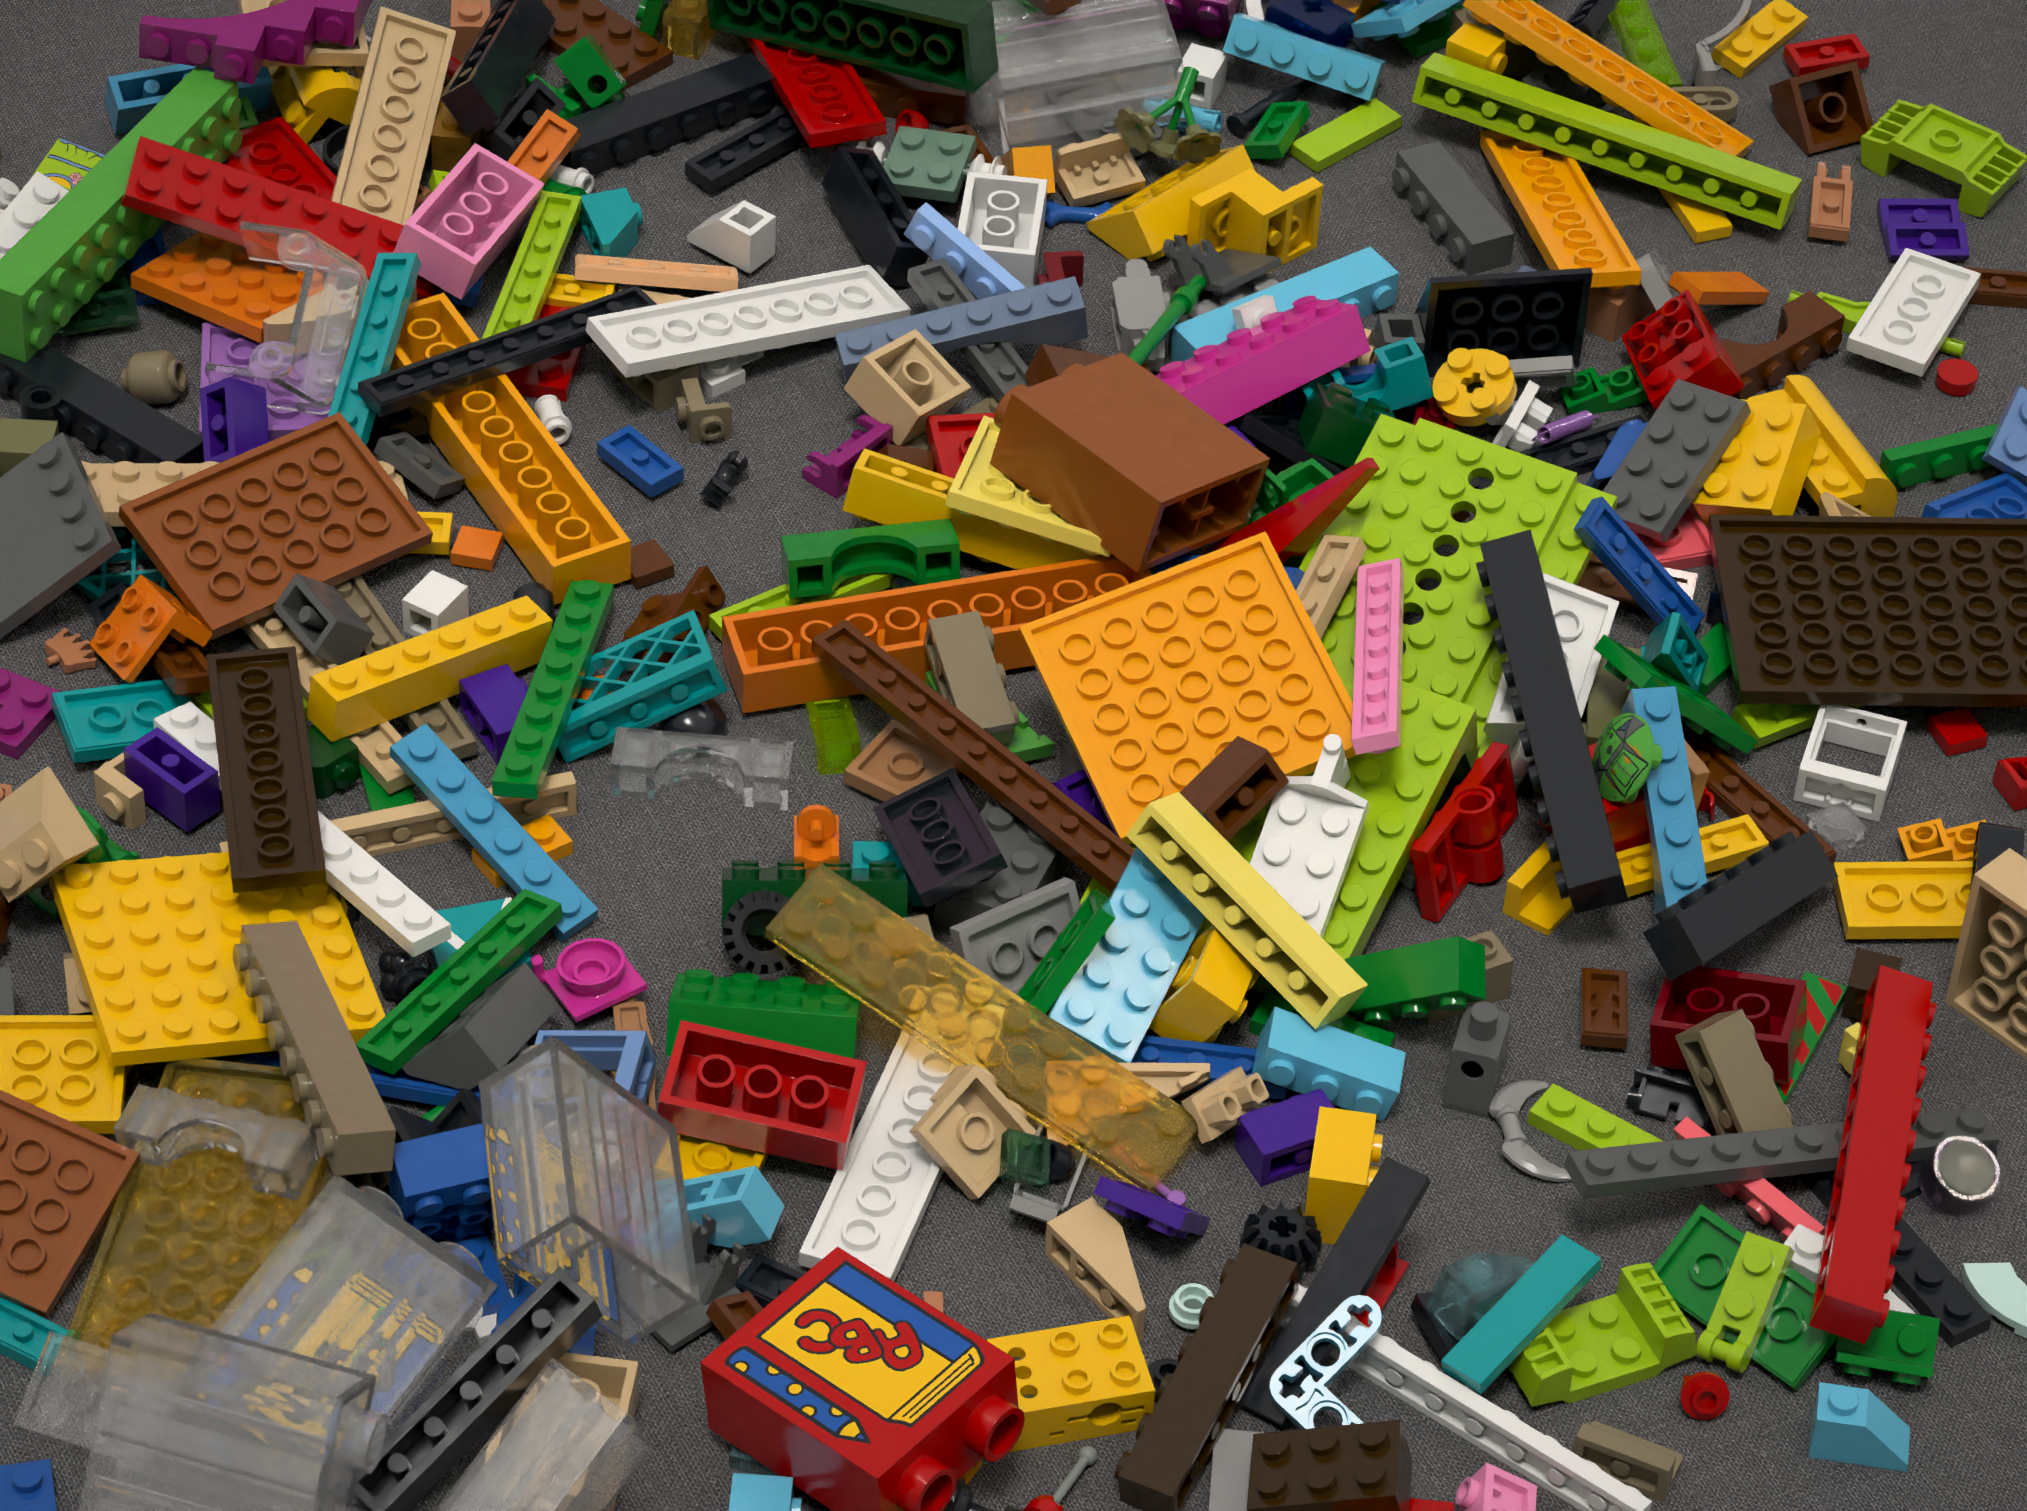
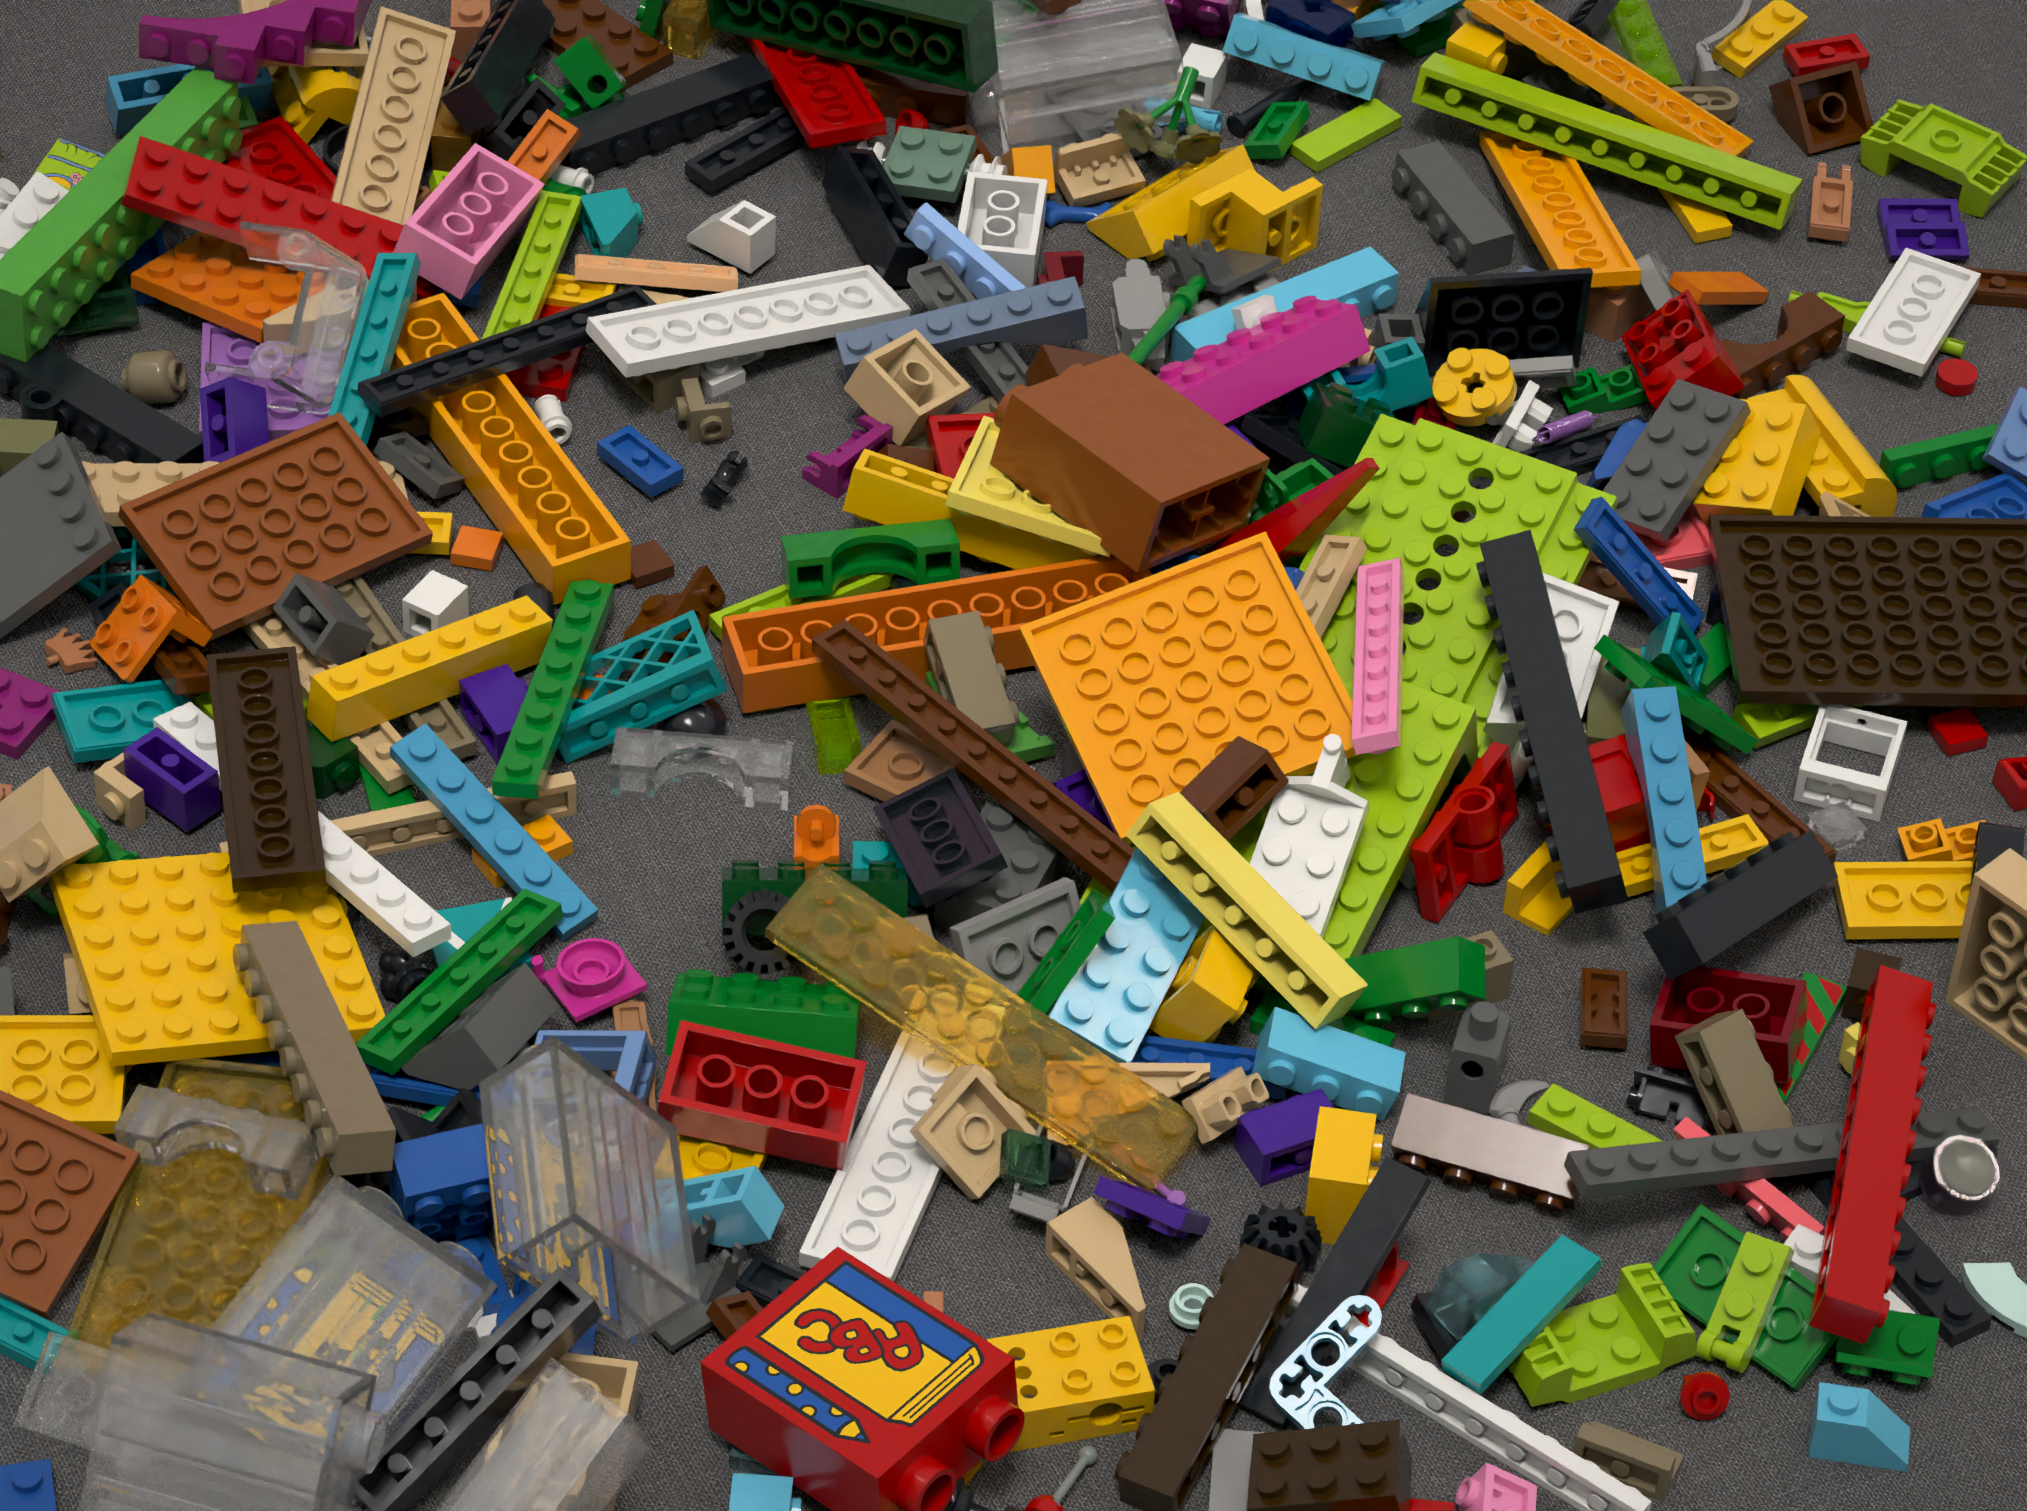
(1487, 1151): none -> brick
(1625, 757): bright green dish -> none

